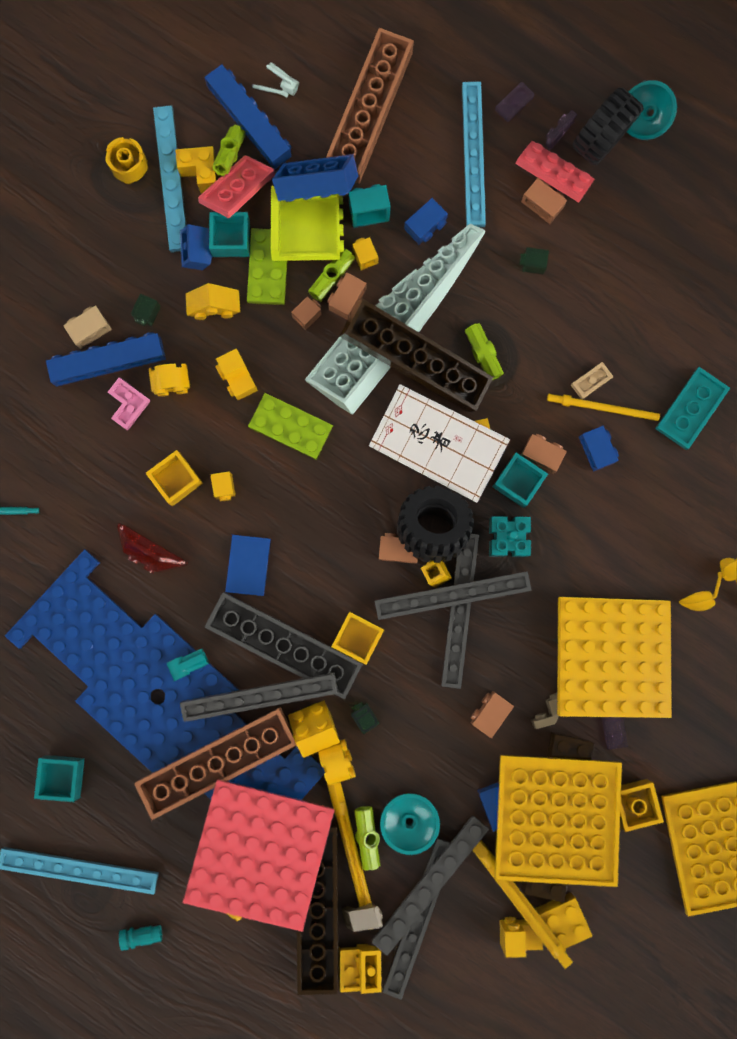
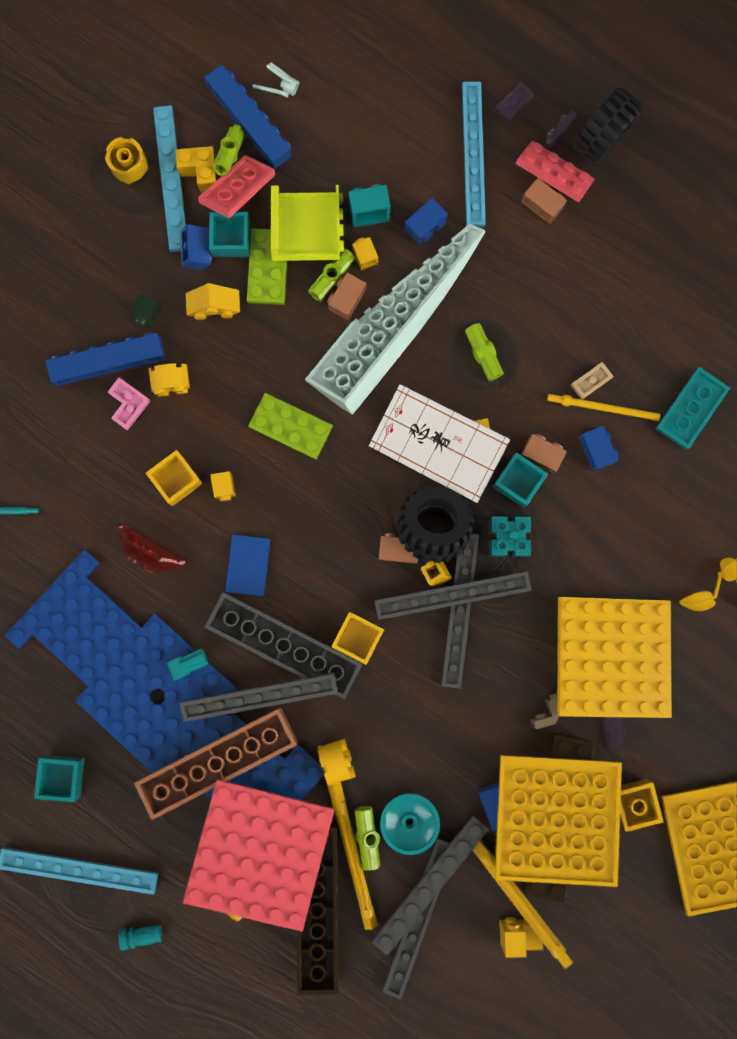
(87, 327): tan brick -> none
(233, 369): yellow brick -> none
(307, 312): nougat brick -> none
(313, 729): yellow brick -> none
(315, 178): blue brick -> none
(360, 969): yellow brick -> none
(362, 918): dark tan slope -> none
(364, 717): clear green brick -> none
(372, 98): nougat brick -> none
(416, 356): dark brown brick -> none
(491, 714): nougat brick -> none
(534, 260): clear green brick -> none
(565, 920): yellow brick -> none
(656, 97): teal dish -> none

